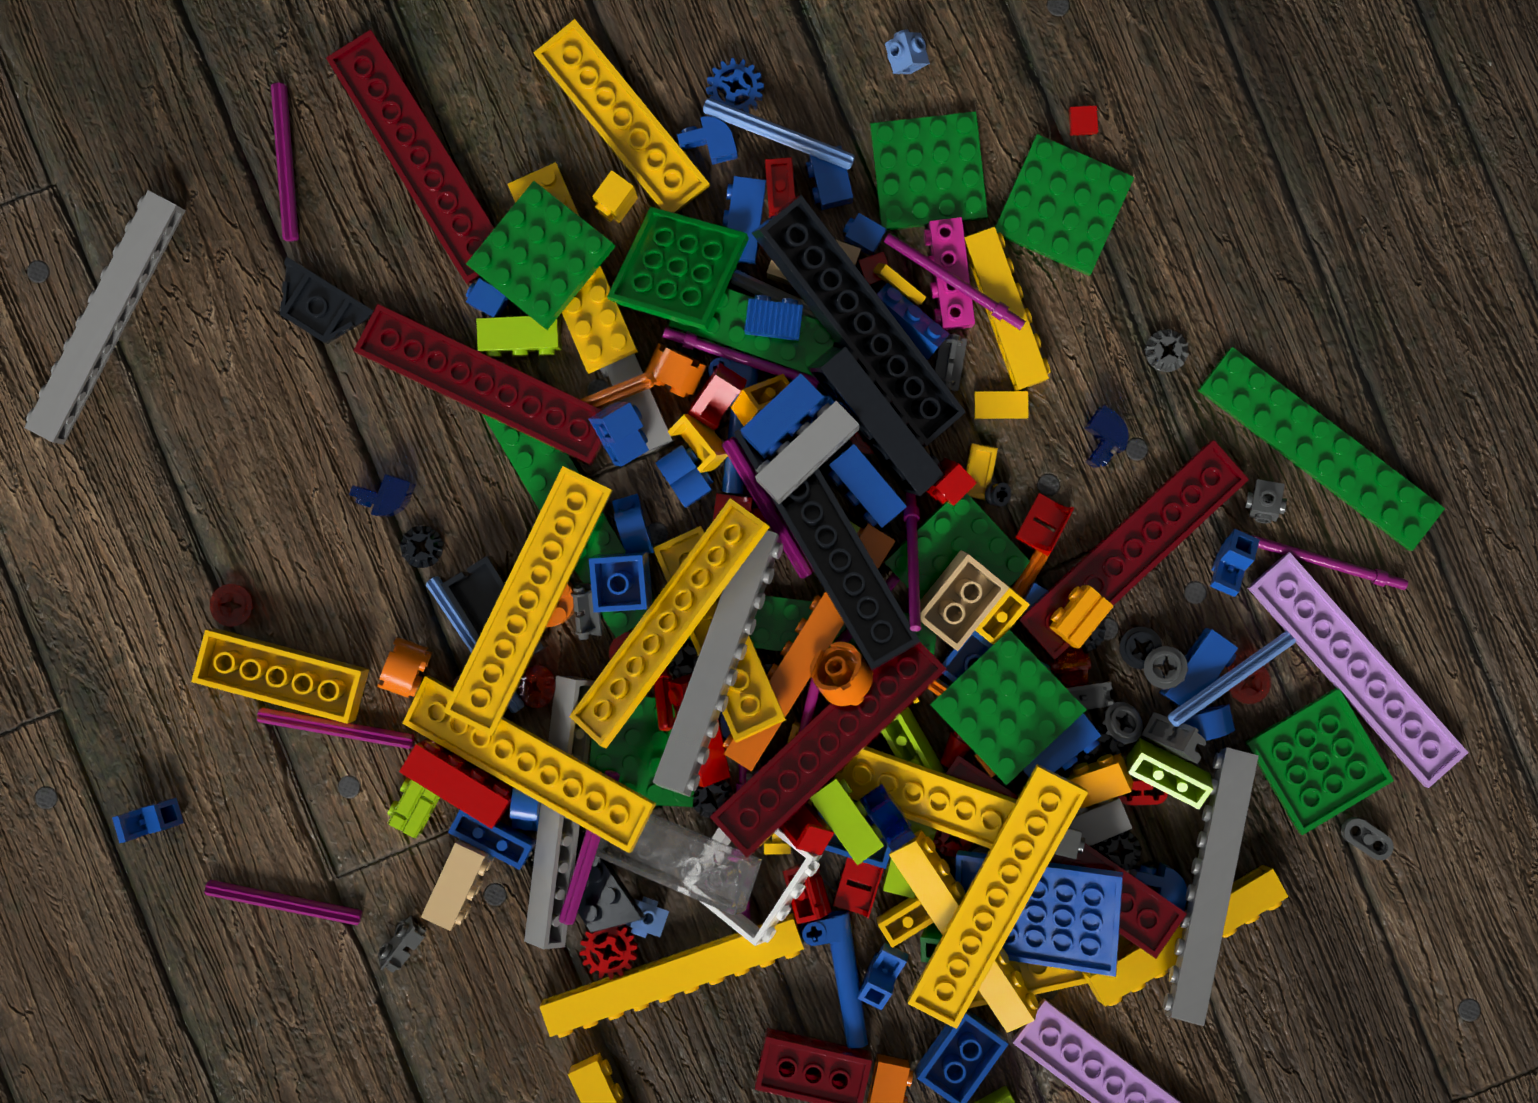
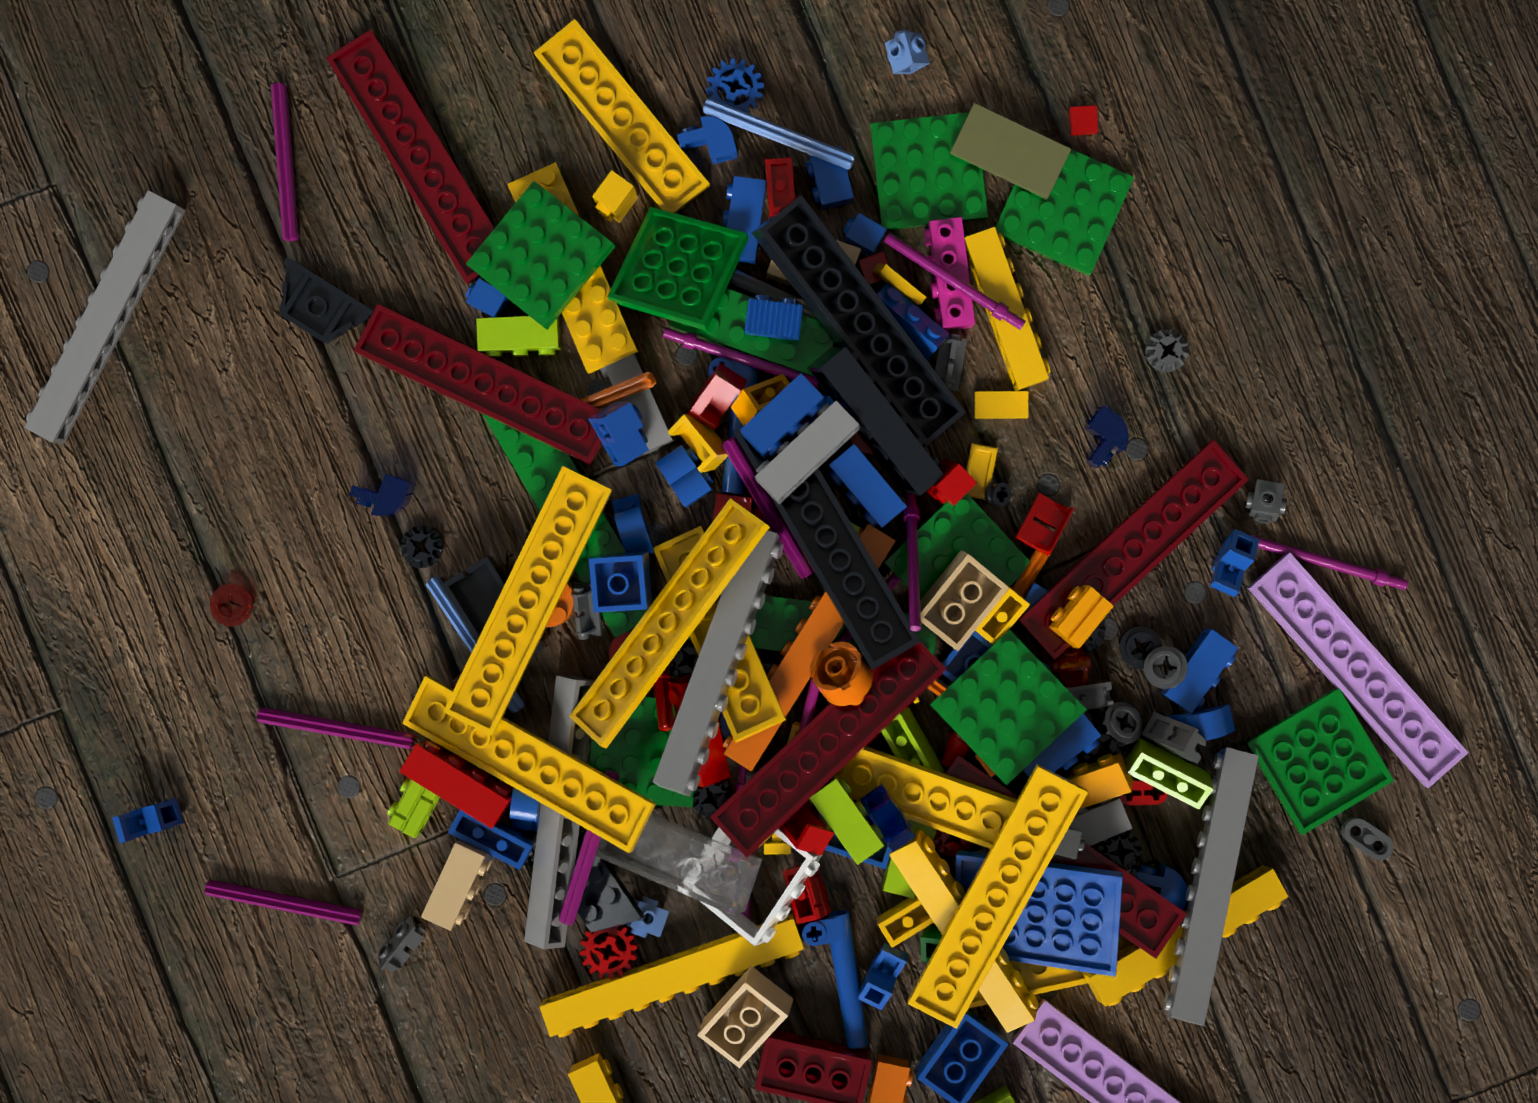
(280, 675): yellow brick -> none
(403, 667): orange brick -> none
(545, 682): clear red gear -> none
(675, 370): orange brick -> none
(745, 1017): none -> tan brick
(853, 897): red piece -> none
(1010, 151): none -> olive tile
(1231, 679): medium blue axle -> none
(1261, 683): clear red gear -> none
(1321, 449): green plate -> none

